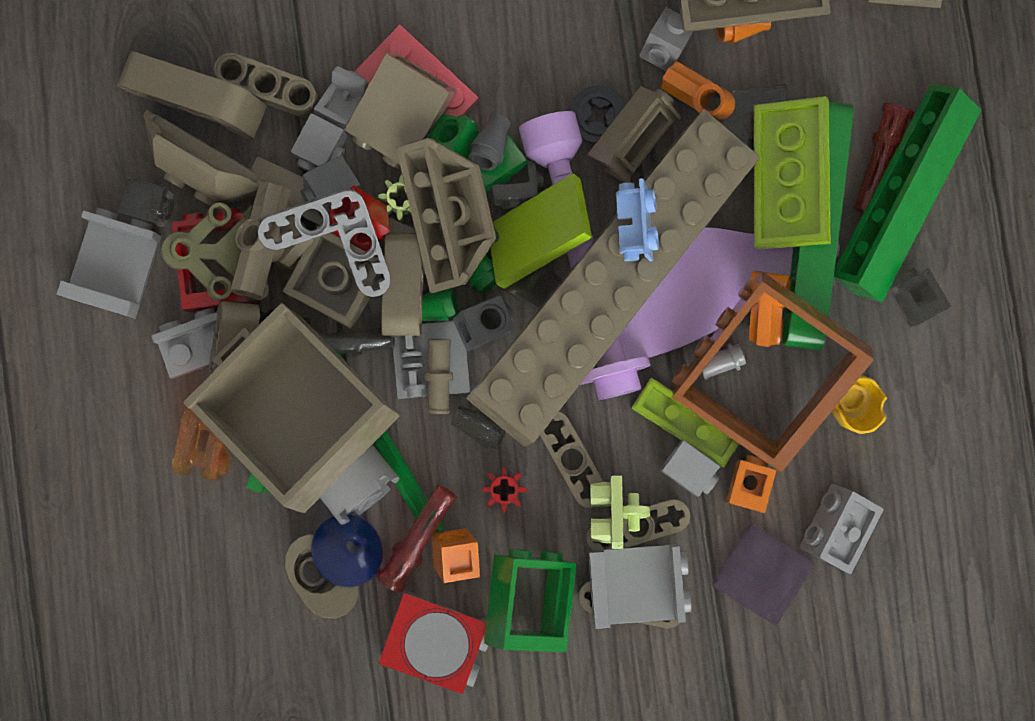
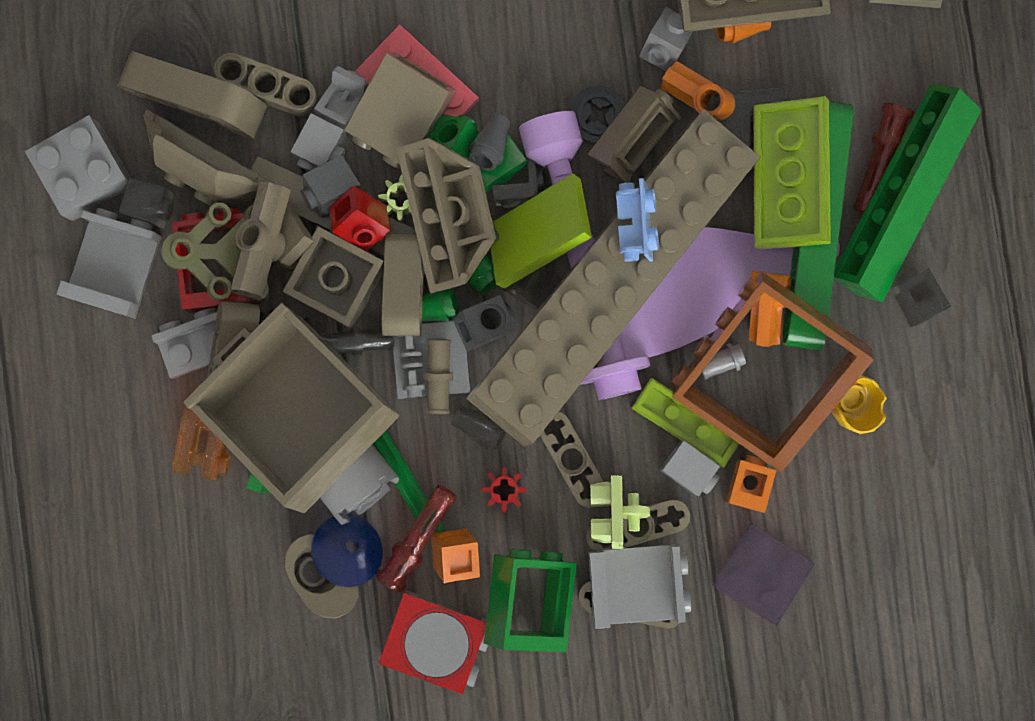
(79, 168): none -> light grey brick
(346, 227): light grey beam -> none
(841, 528): light grey bracket -> none

